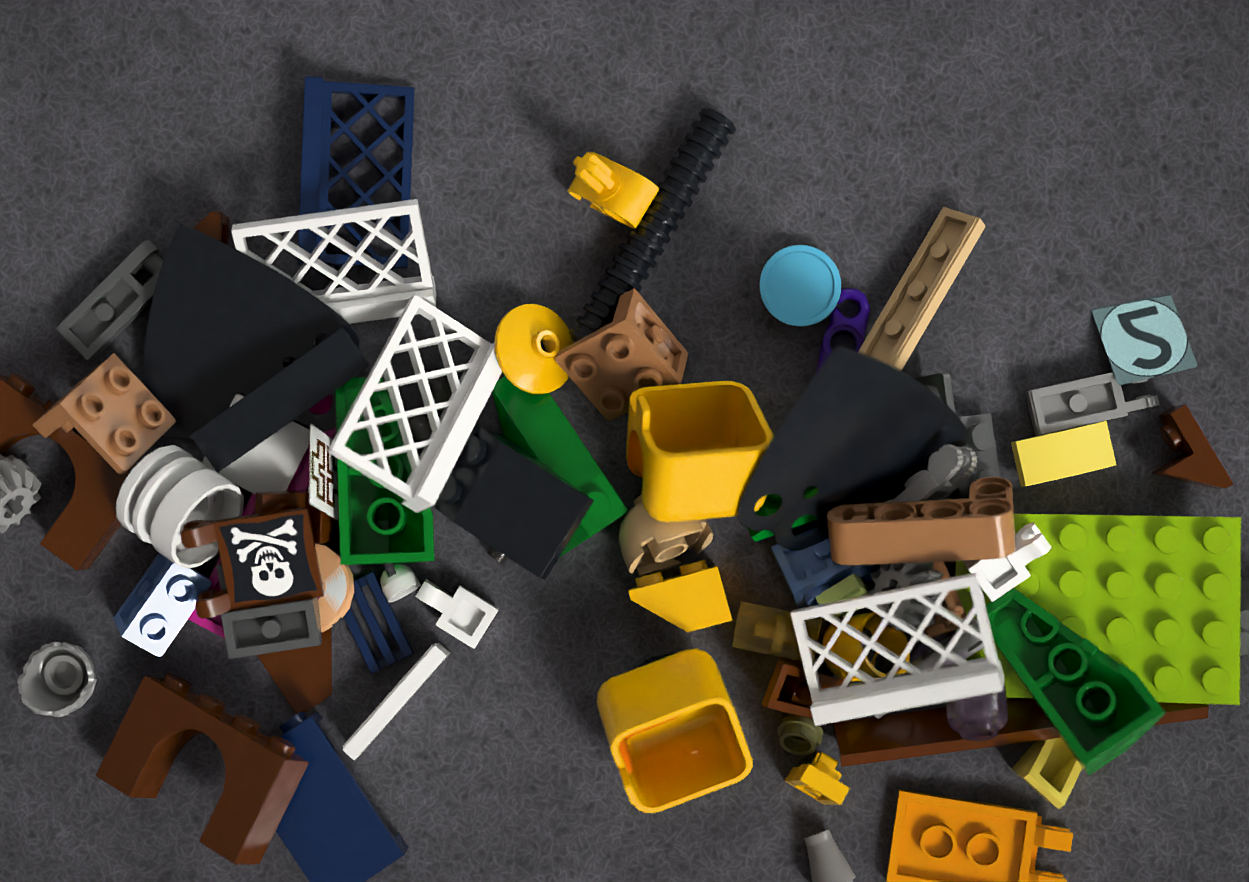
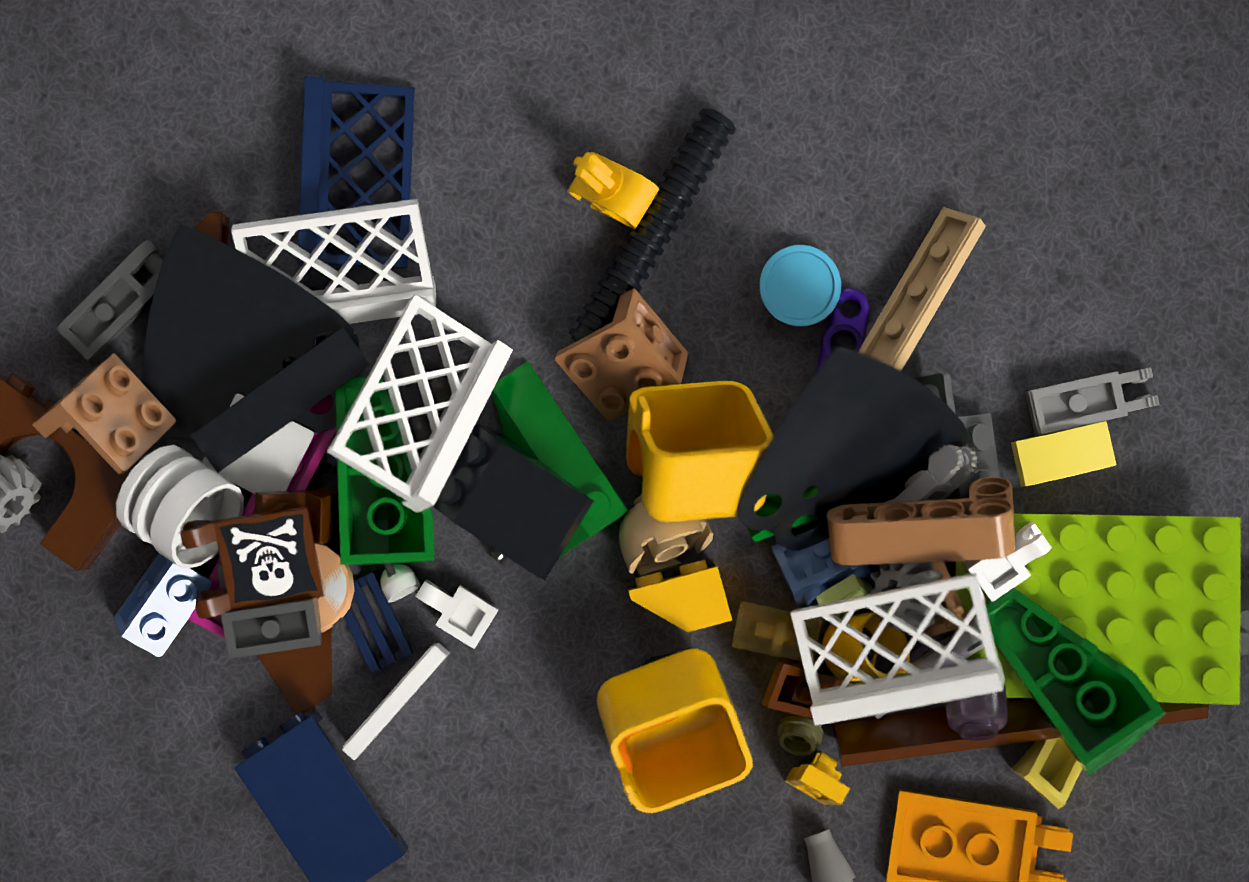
(57, 679): light grey hair -> none
(258, 769): reddish brown arch -> none
(323, 474): white sticker -> none
(520, 348): yellow dish -> none
(1144, 338): clear light blue sticker -> none
(1198, 459): reddish brown slope -> none

